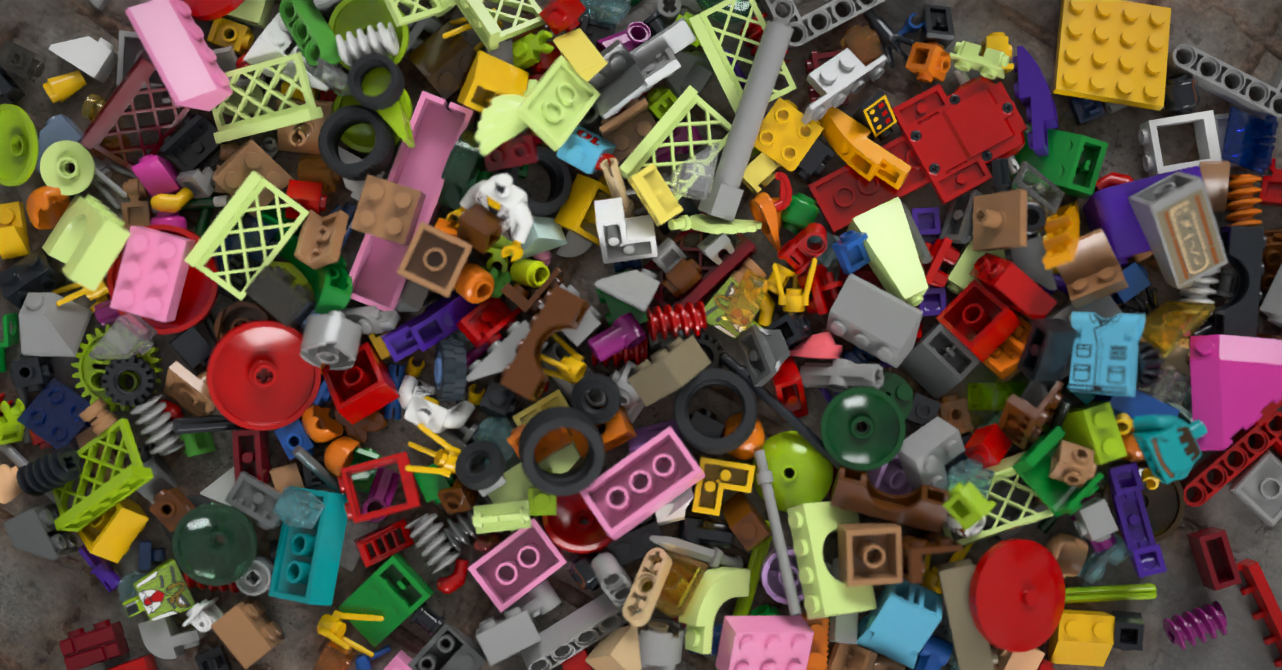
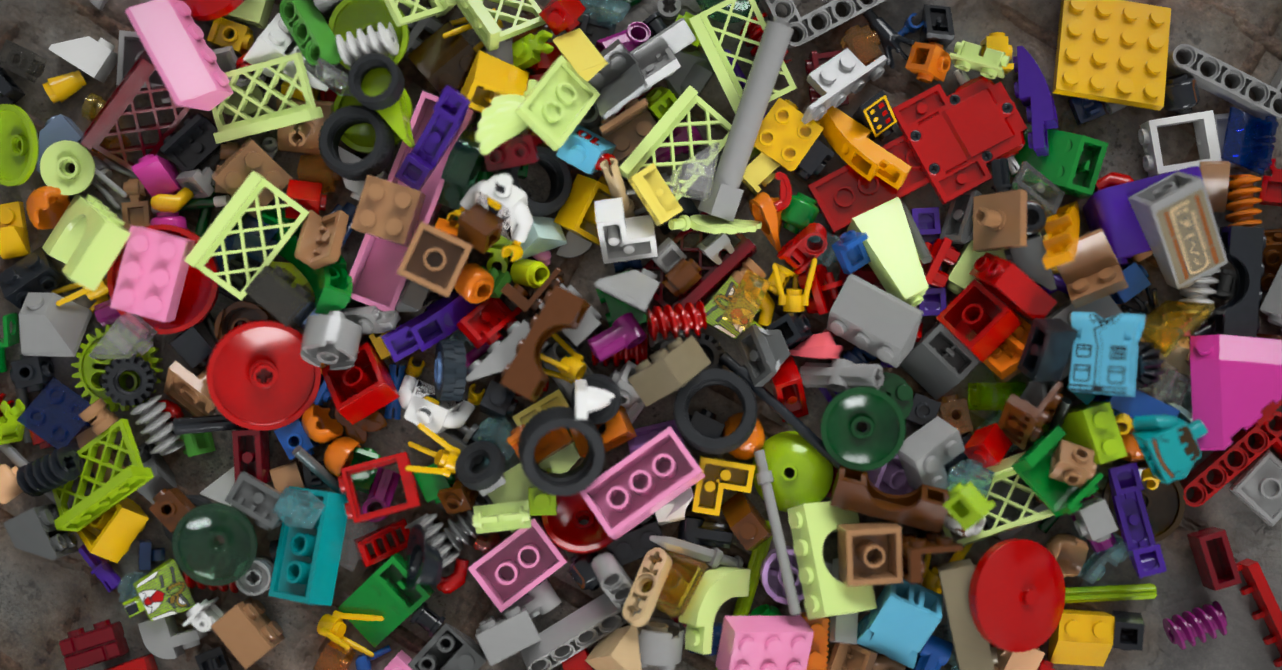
(423, 560): none -> black piece
(435, 138): none -> dark purple slope
(589, 399): none -> white tile

